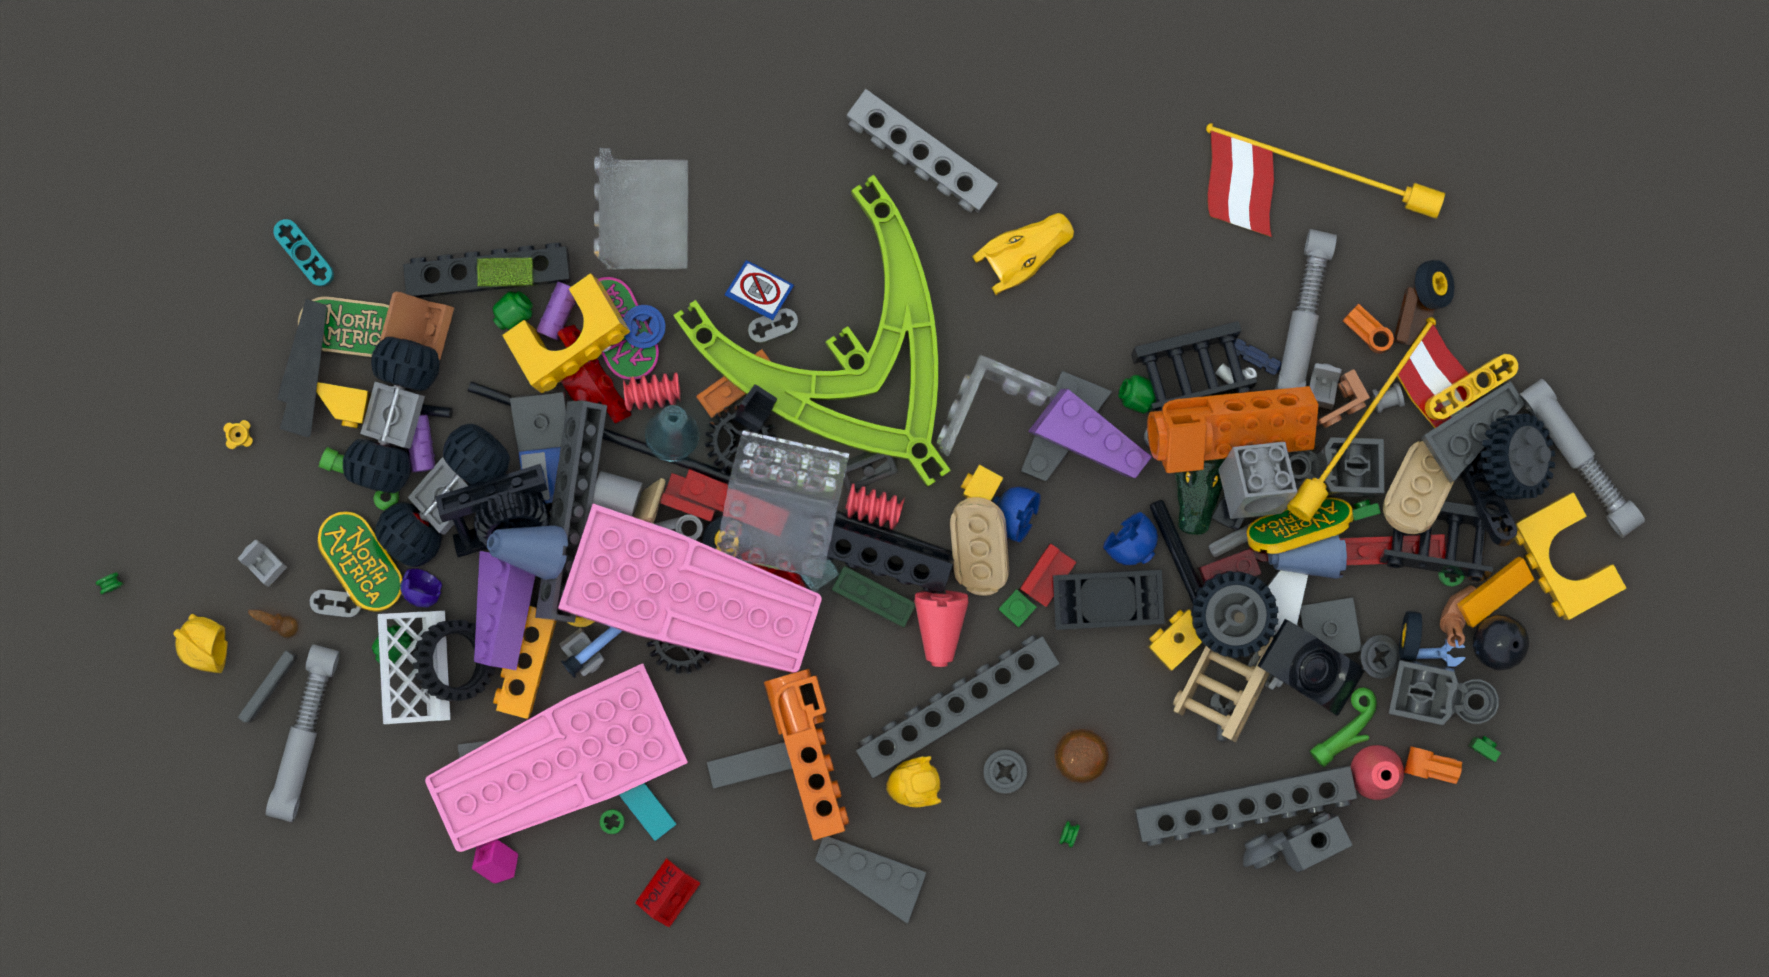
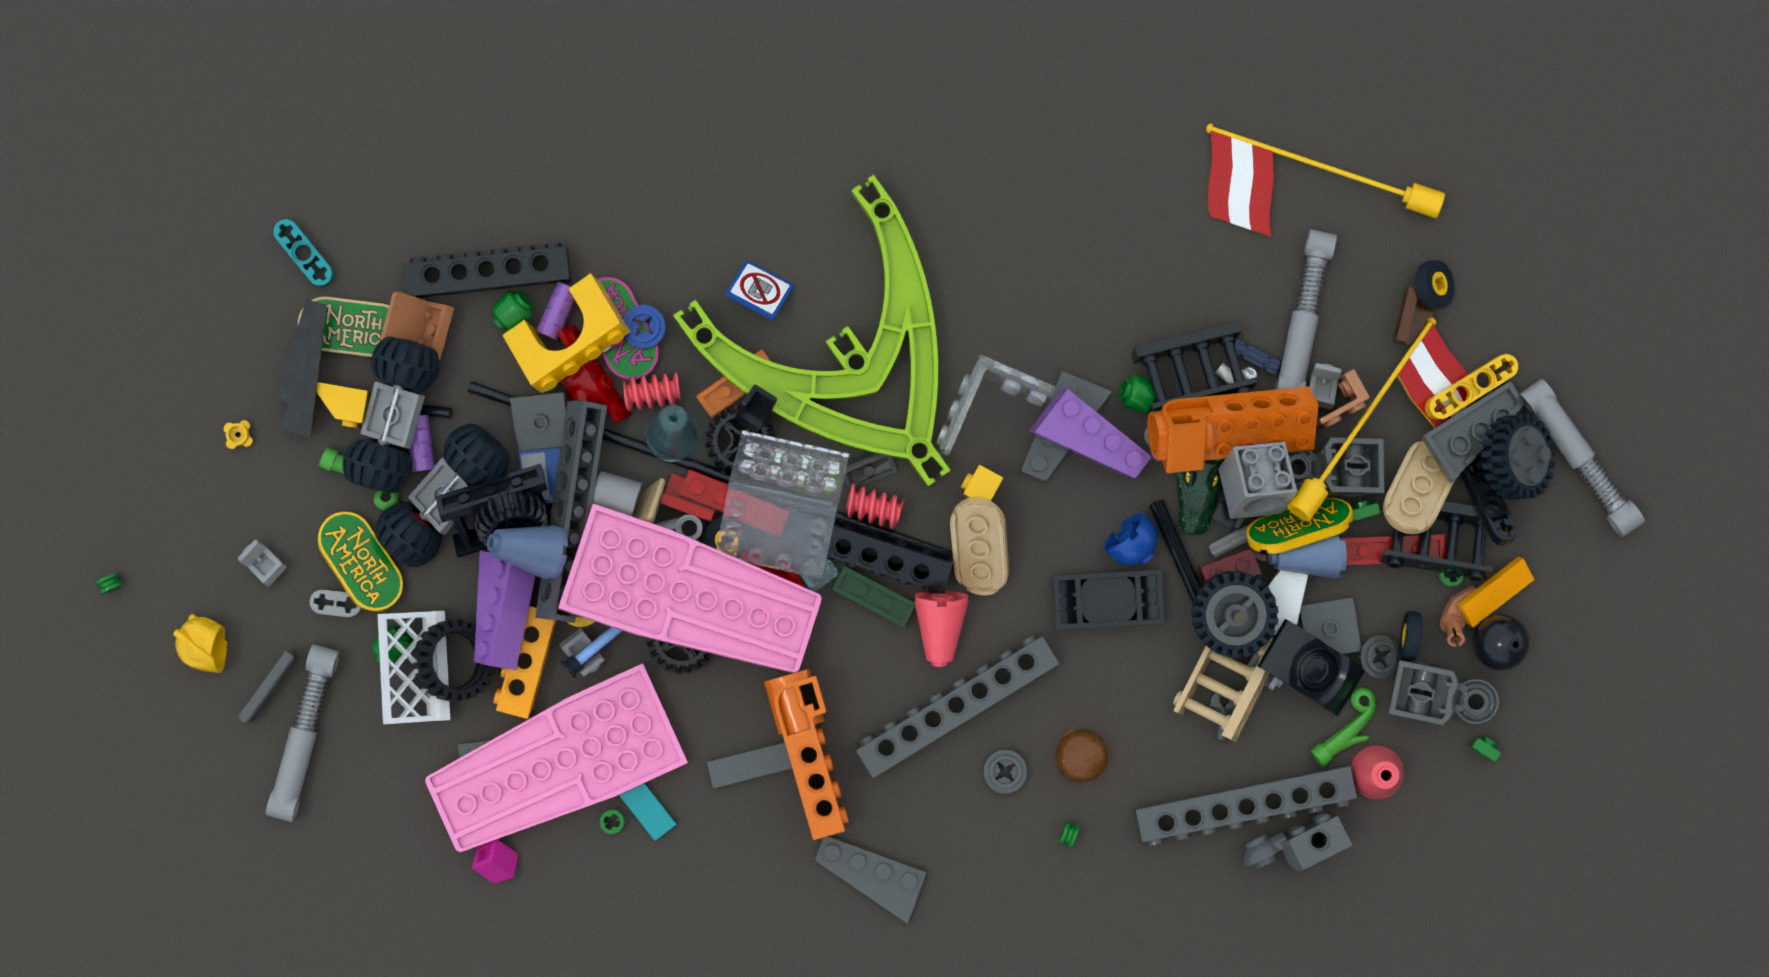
(285, 626): clear orange bar -> none
(420, 588): dark purple hair -> none
(505, 272): clear neon green tile -> none
(641, 213): clear bracket -> none
(667, 893): red panel -> none
(775, 332): light grey beam -> none
(870, 105): light grey brick -> none
(914, 783): yellow helmet -> none
(1017, 608): green plate -> none
(1018, 507): blue cylinder -> none
(1022, 251): yellow animal -> none
(1040, 580): red panel -> none
(1176, 641): yellow brick -> none
(1366, 327): orange piece -> none
(1391, 398): light grey bush -> none
(1426, 764): orange piece -> none
(1438, 653): light blue bar -> none
(1536, 535): yellow arch -> none

